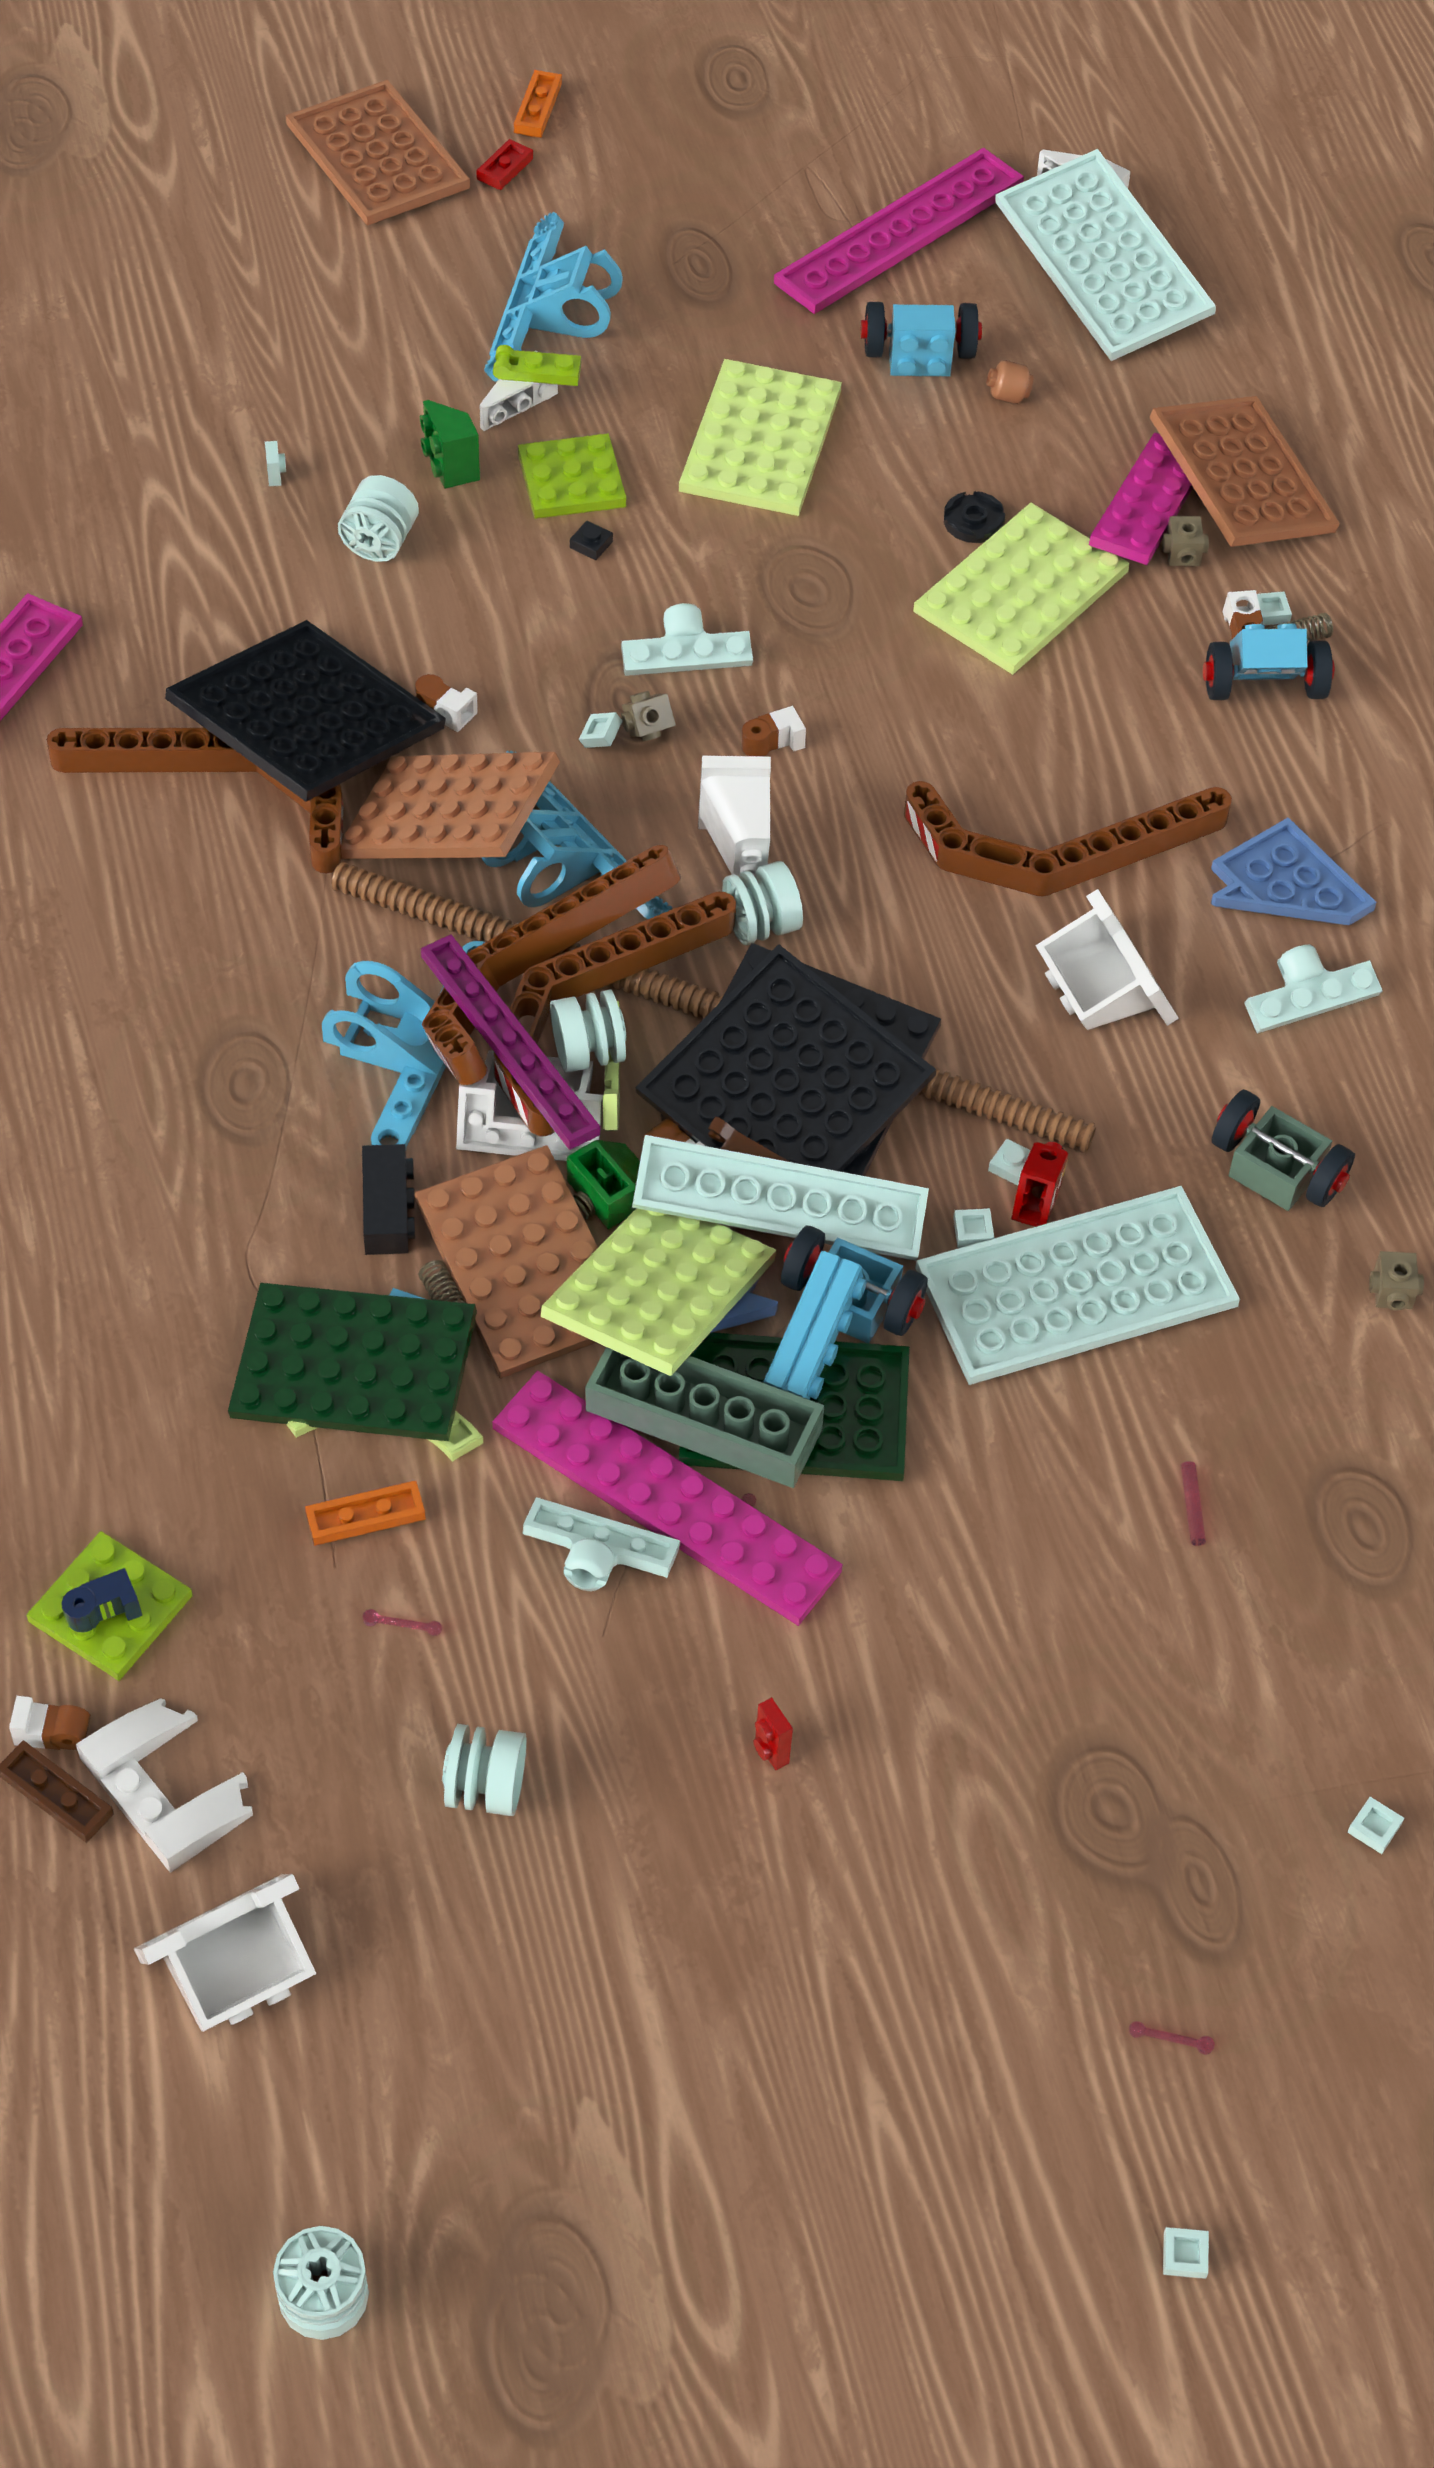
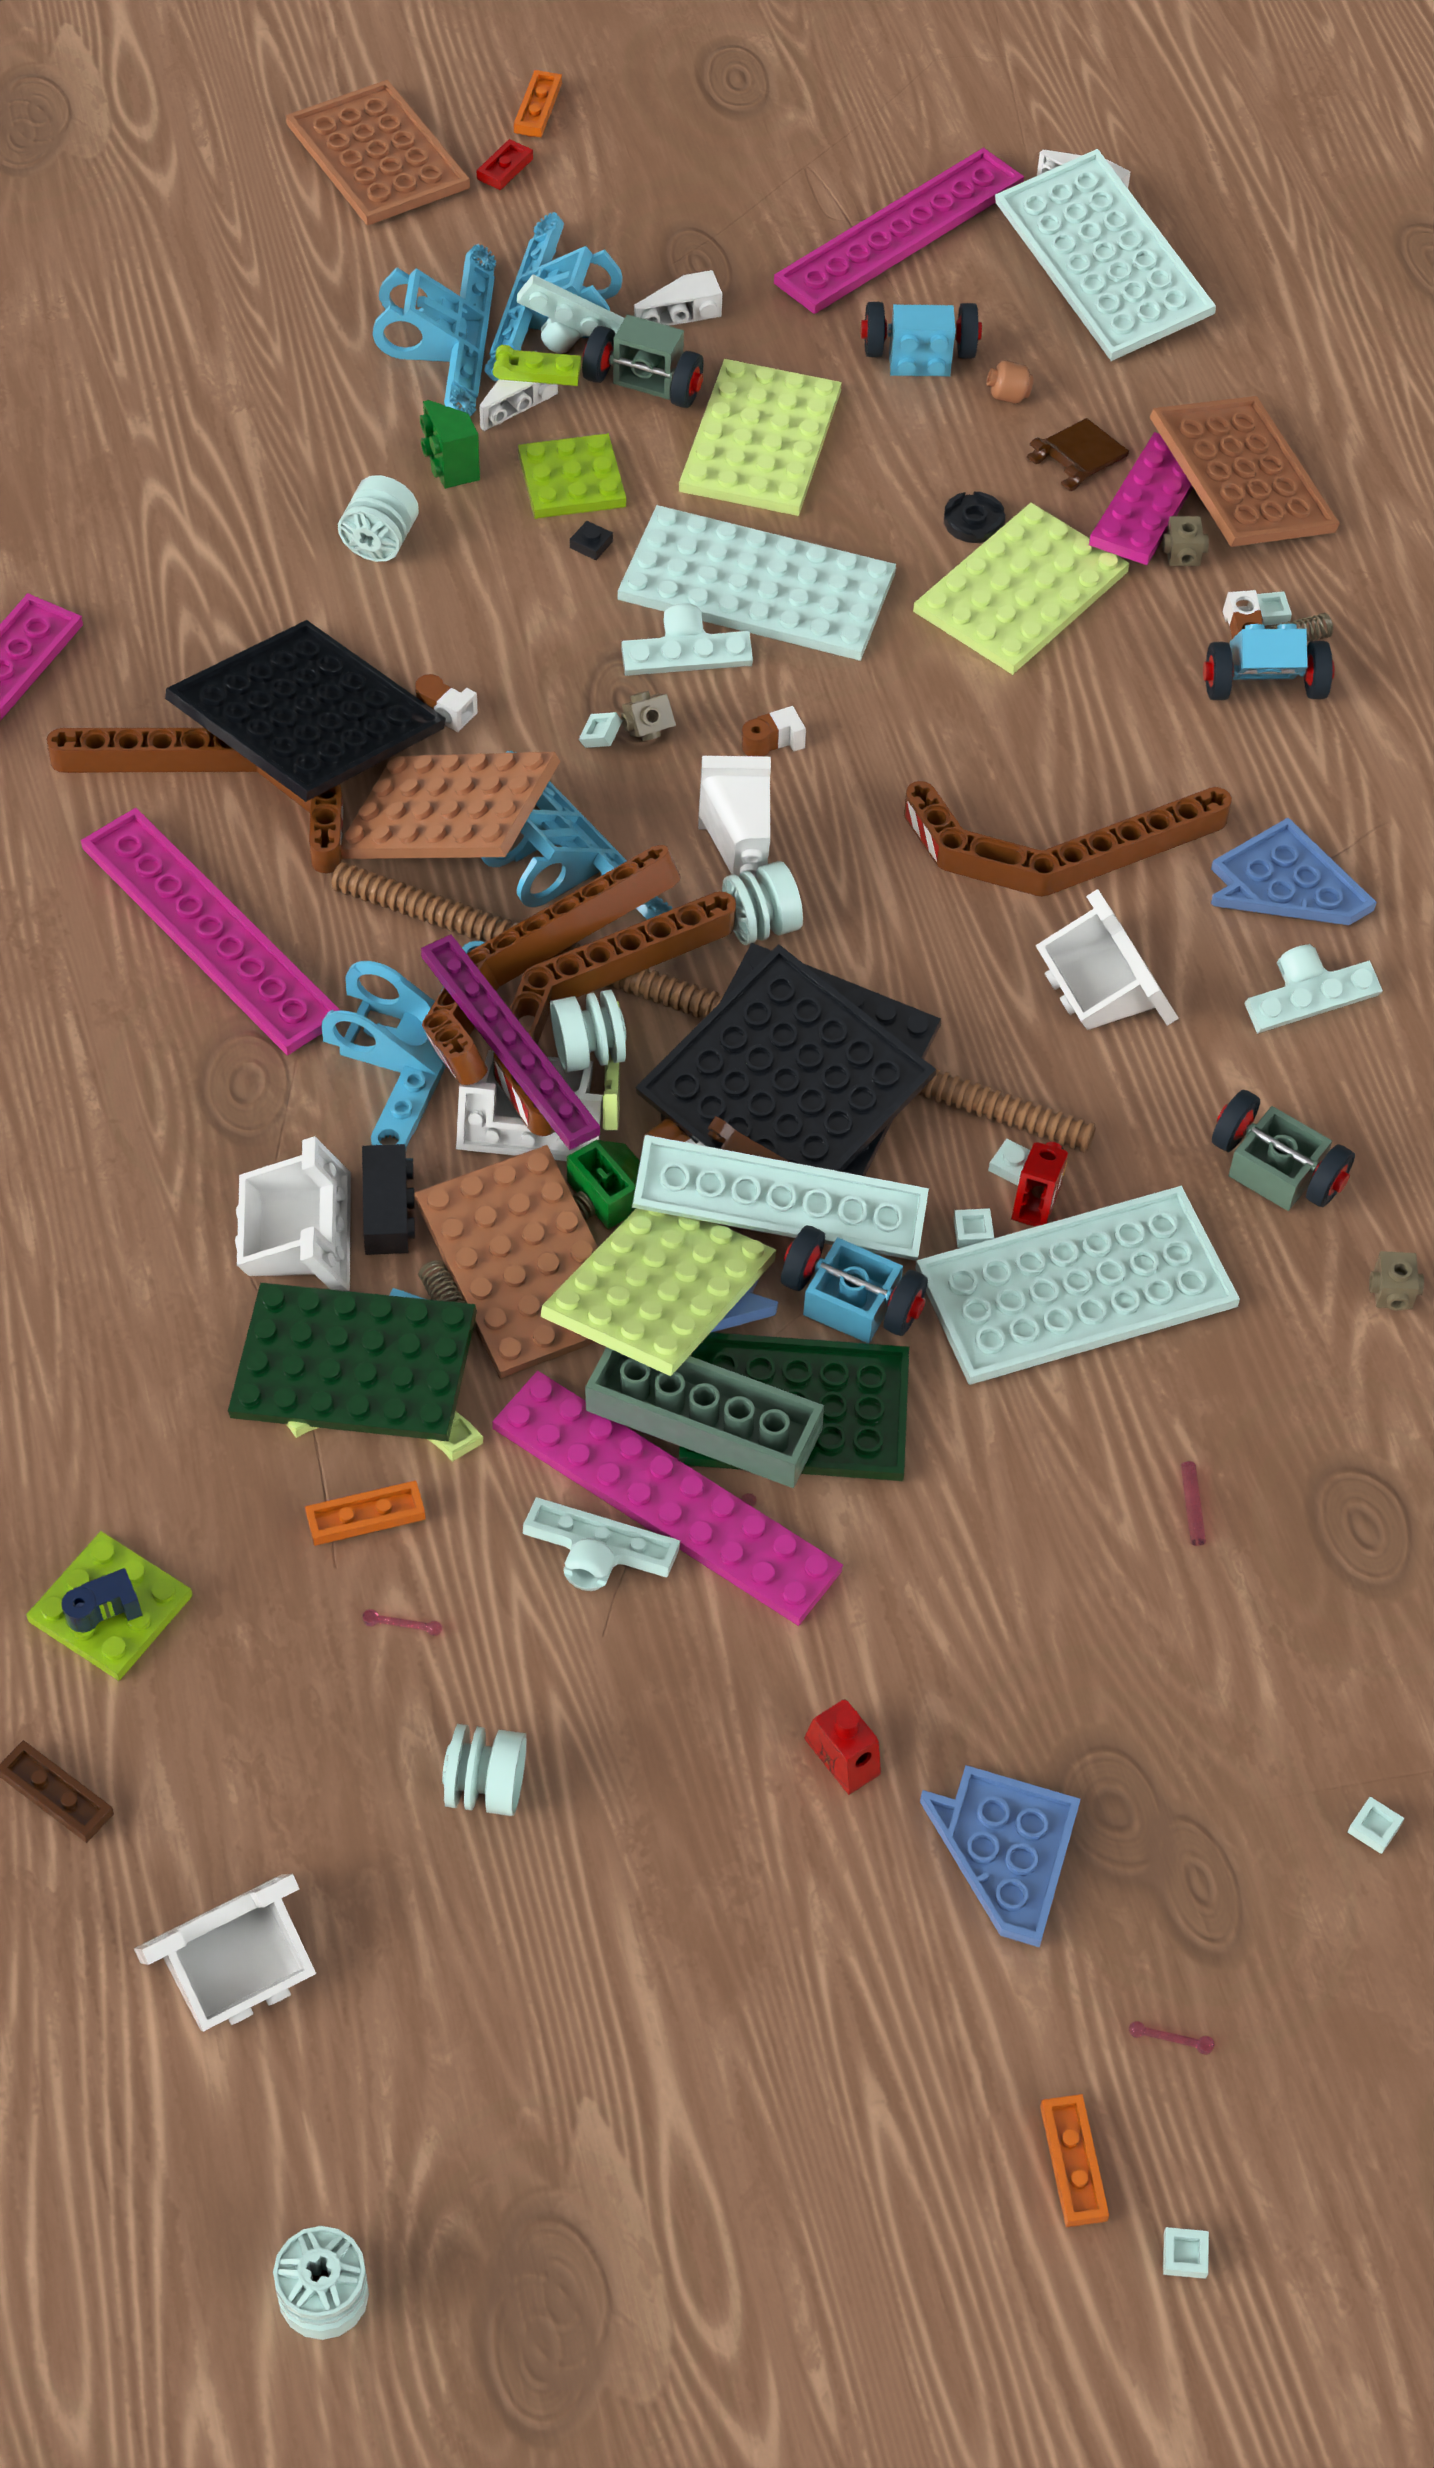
(48, 1725): leg -> none
(170, 1832): white wedge -> none
(210, 930): none -> dark pink plate
(275, 463): light aqua plate -> none
(297, 1218): none -> white windscreen
(449, 323): none -> medium azure piece
(567, 313): none -> light aqua plate
(645, 359): none -> brick
(683, 300): none -> white slope
(758, 582): none -> light aqua plate
(773, 1734): red plate -> none
(815, 1326): medium azure brick -> none
(840, 1740): none -> red torso
(1007, 1845): none -> medium blue wing
(1074, 2160): none -> orange plate
(1080, 449): none -> reddish brown flag

